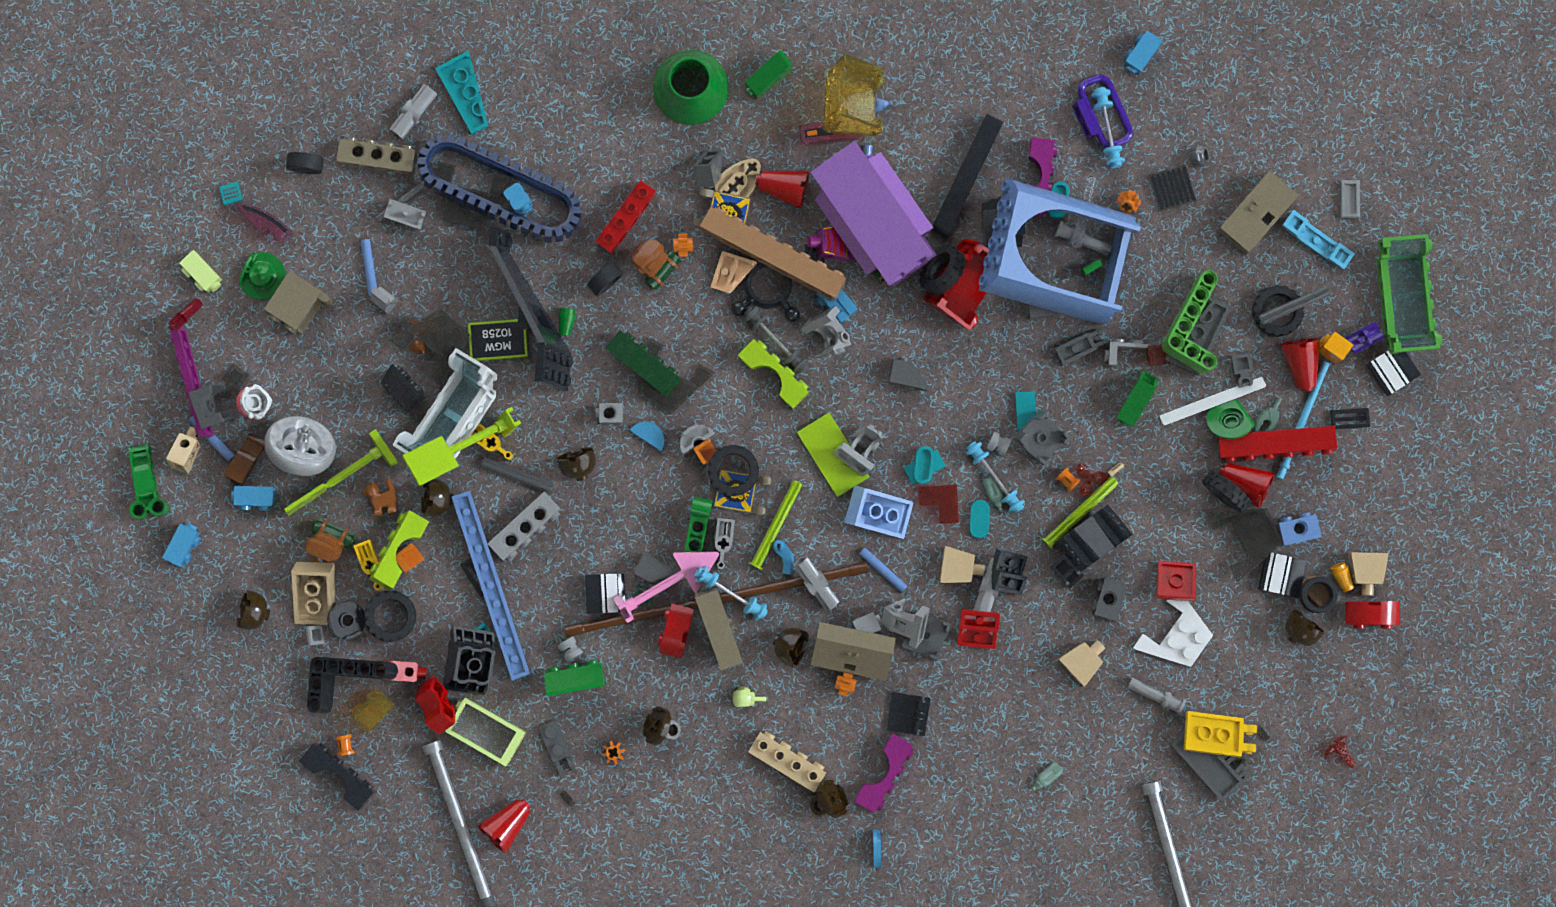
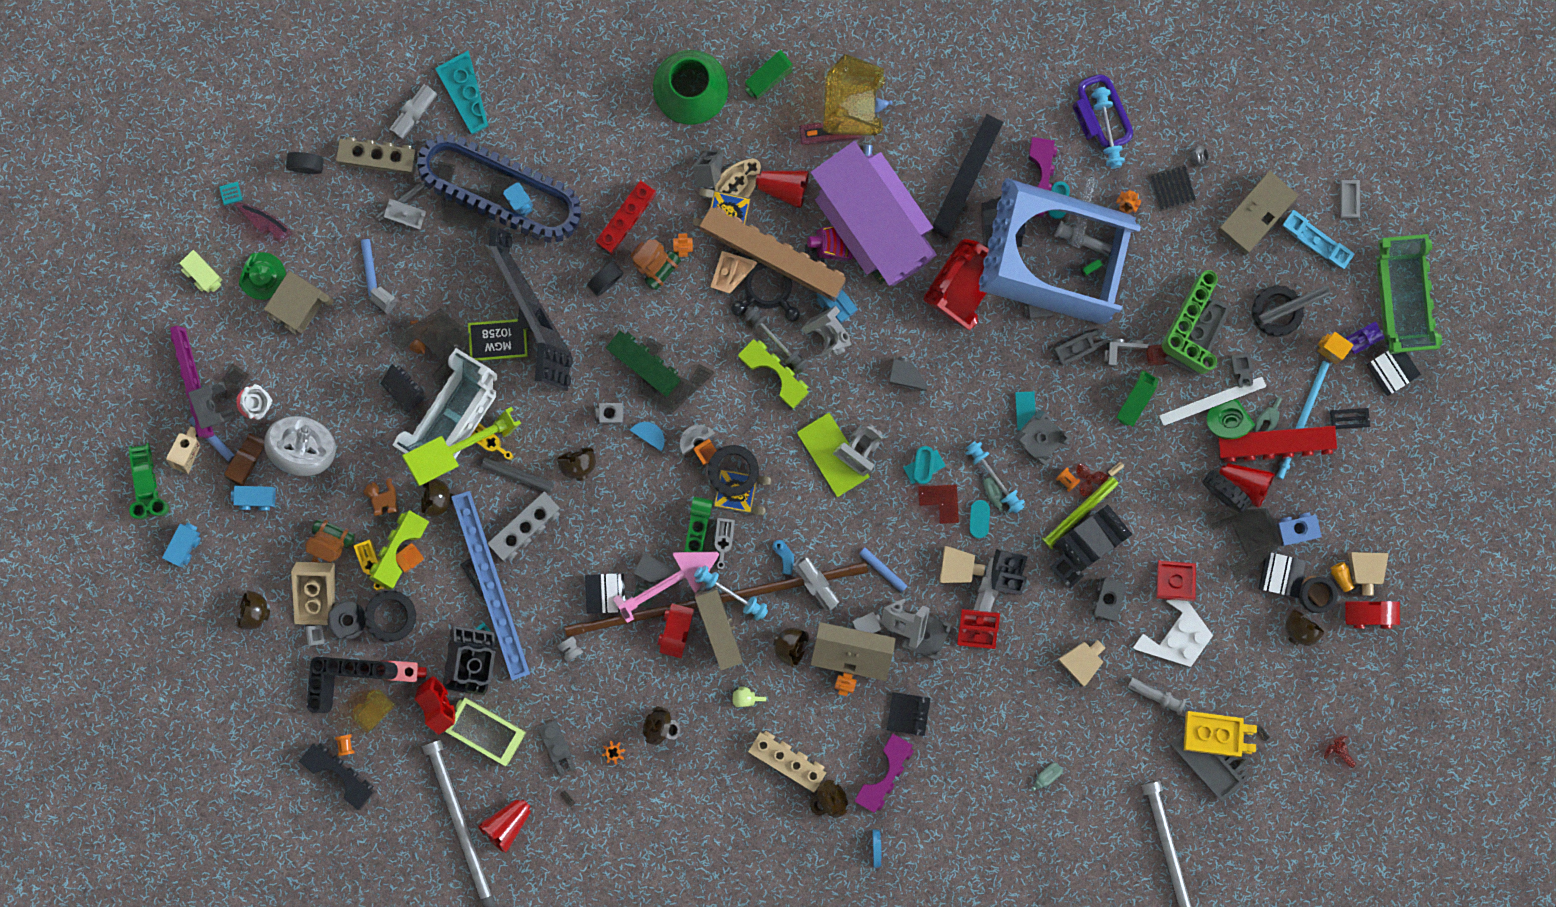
(185, 314): dark red piece -> none
(379, 450): lime piece -> none
(566, 320): green cone -> none
(574, 678): green slope -> none
(776, 525): lime axle -> none
(879, 512): light blue slope -> none
(950, 275): black tyre -> none
(999, 444): light grey wheel -> none
(1142, 53): dark azure brick -> none
(1302, 361): red cone -> none

